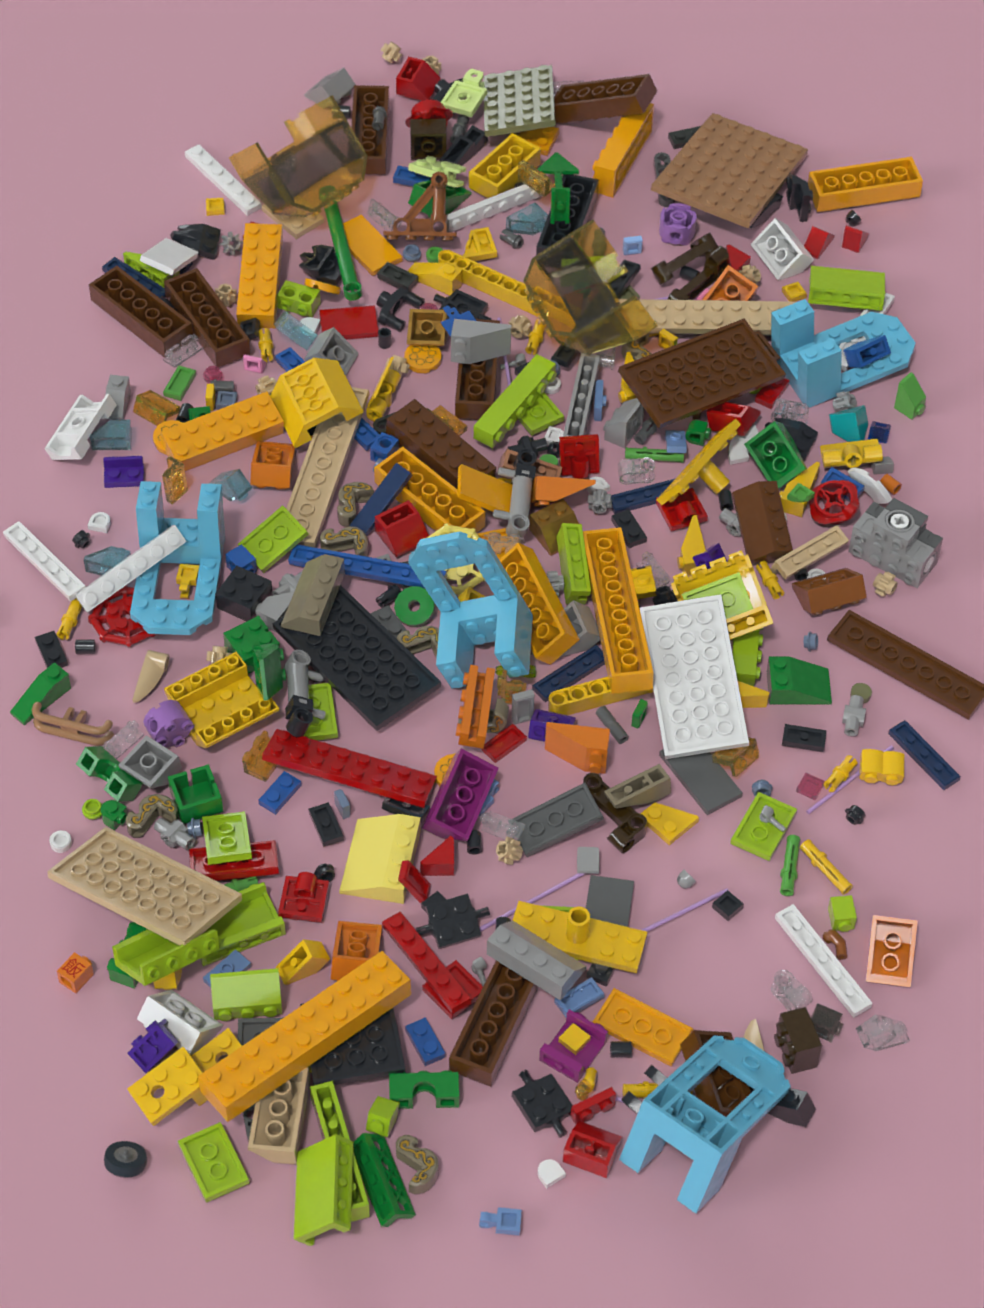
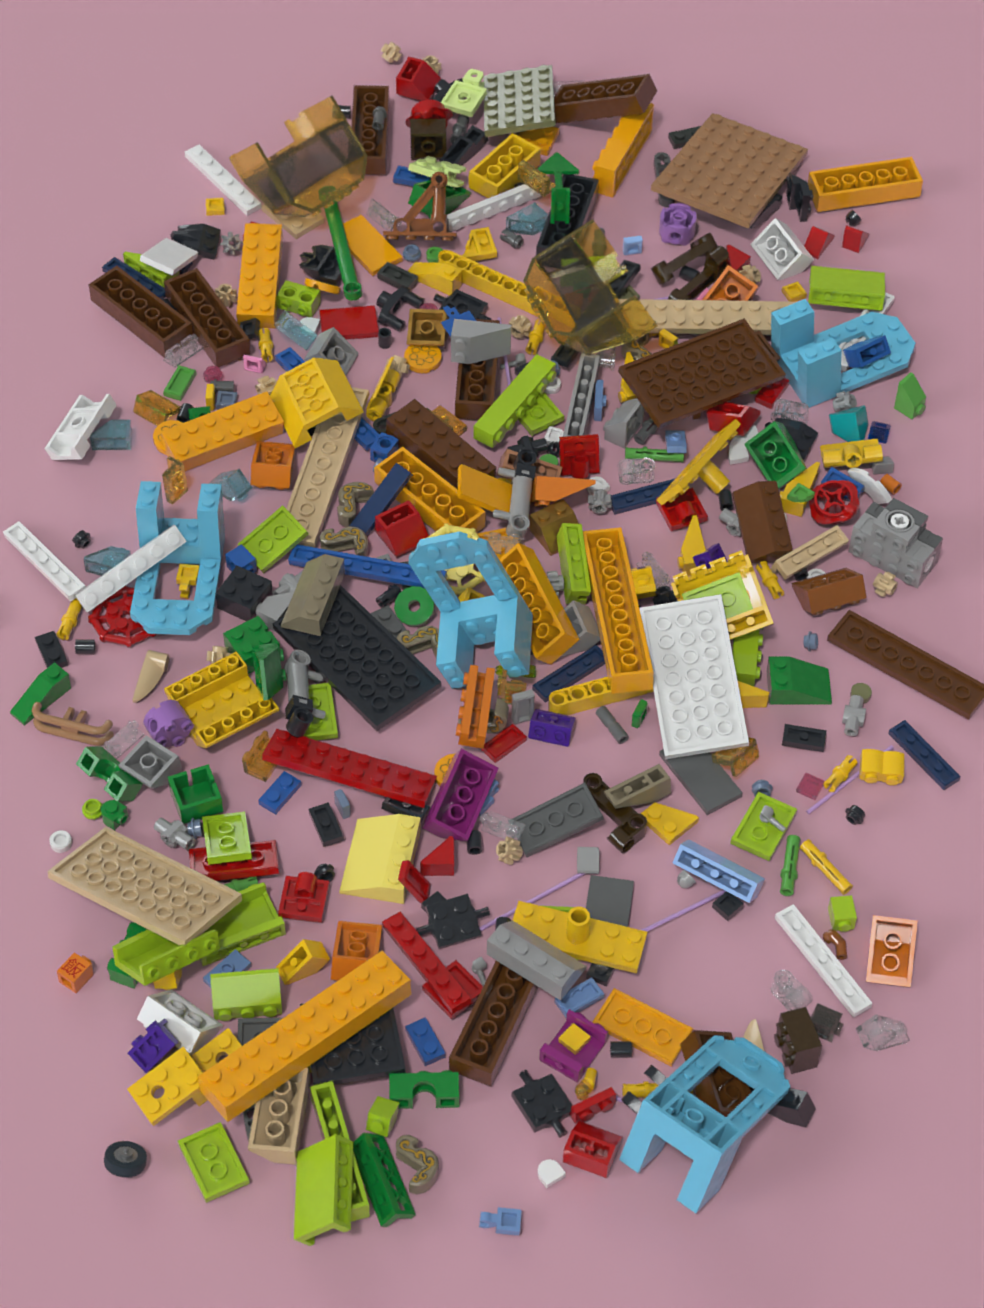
(99, 522): white tile -> none
(120, 391): light grey slope -> none
(123, 471): dark purple bracket -> none
(149, 810): dark tan animal -> none
(336, 84): light grey slope -> none
(579, 745): orange slope -> none
(631, 530): black plate -> none
(698, 432): green plate -> none
(718, 870): none -> light blue brick

